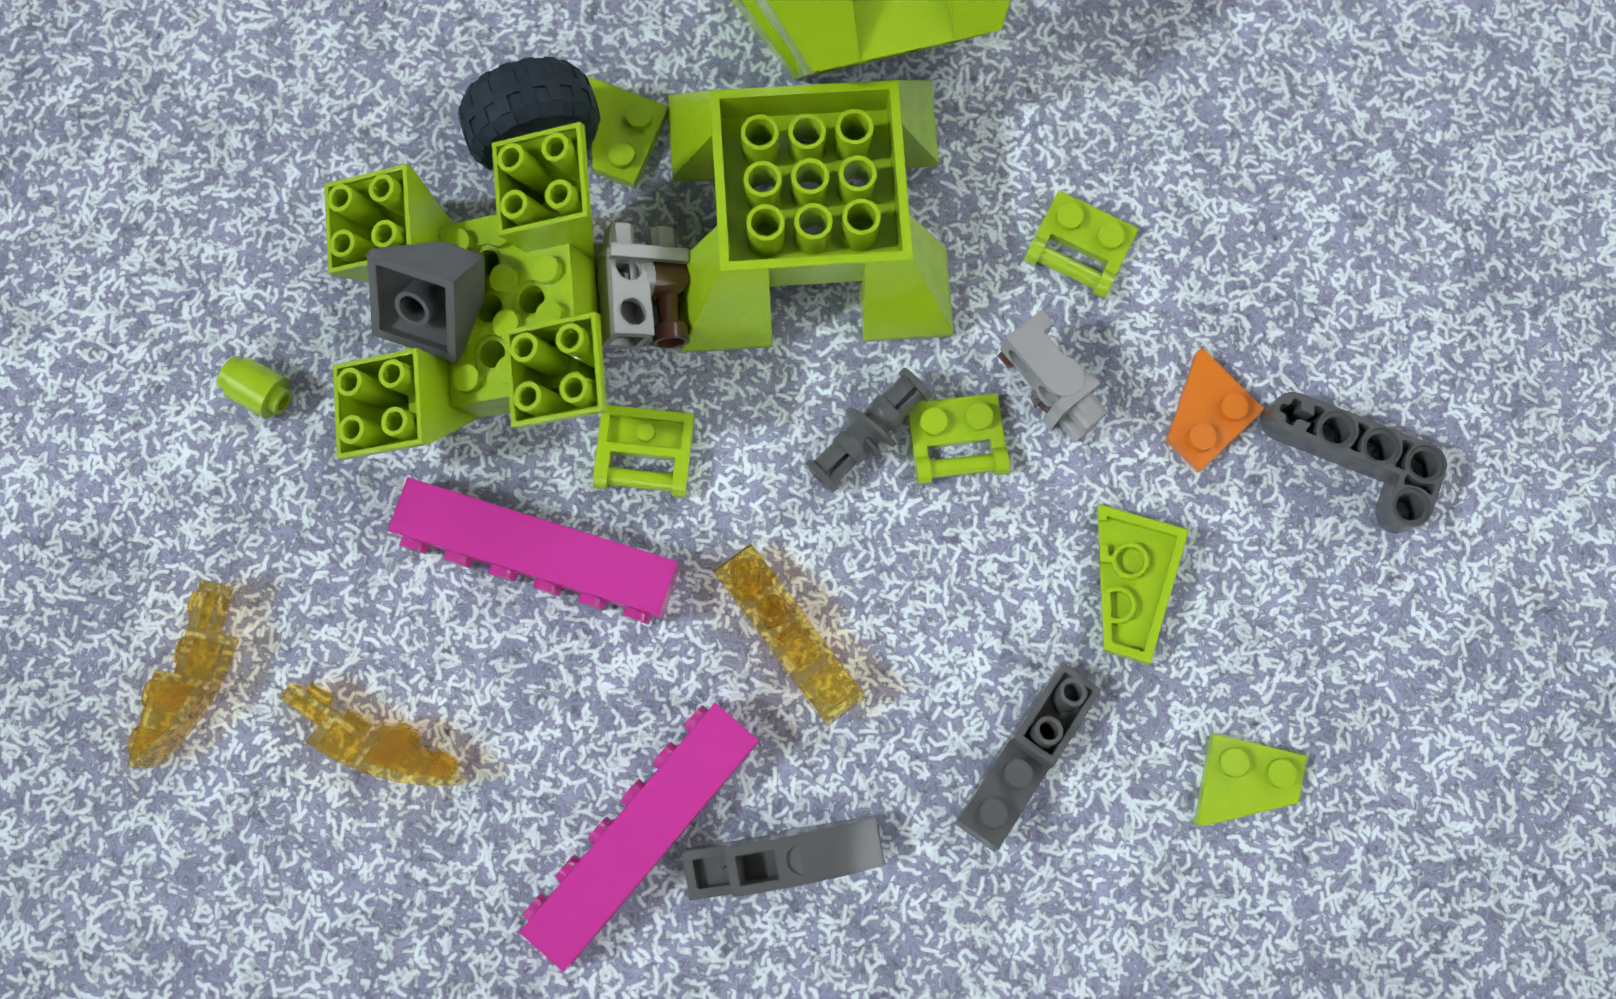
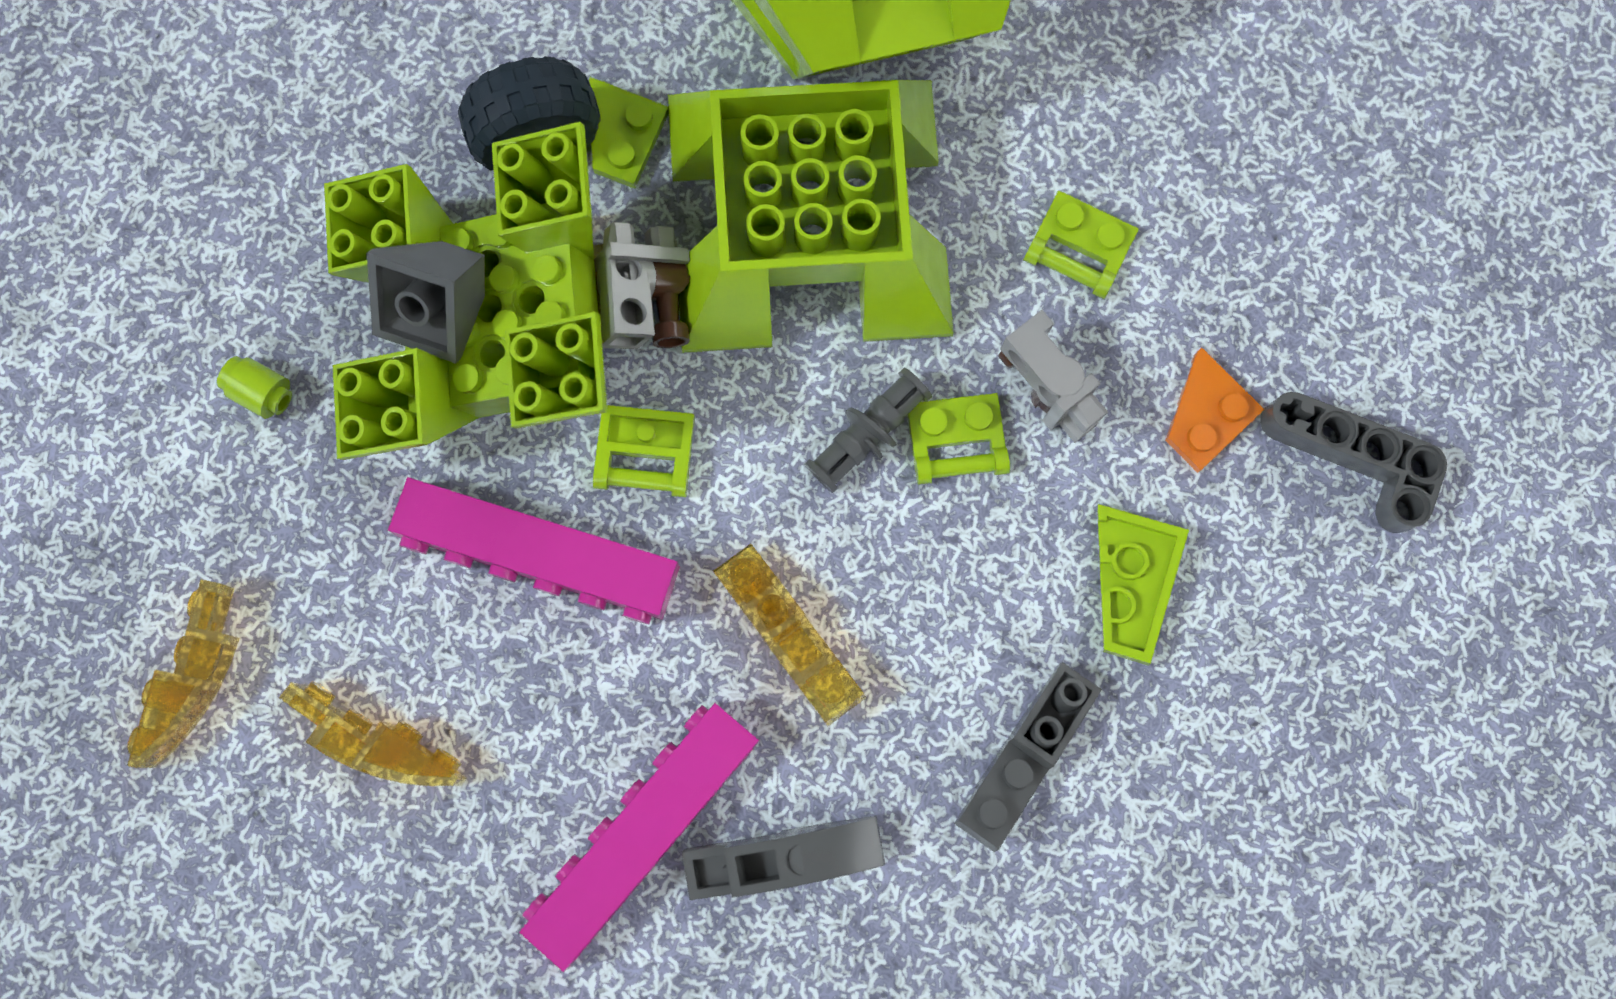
(1246, 780): lime wing -> none

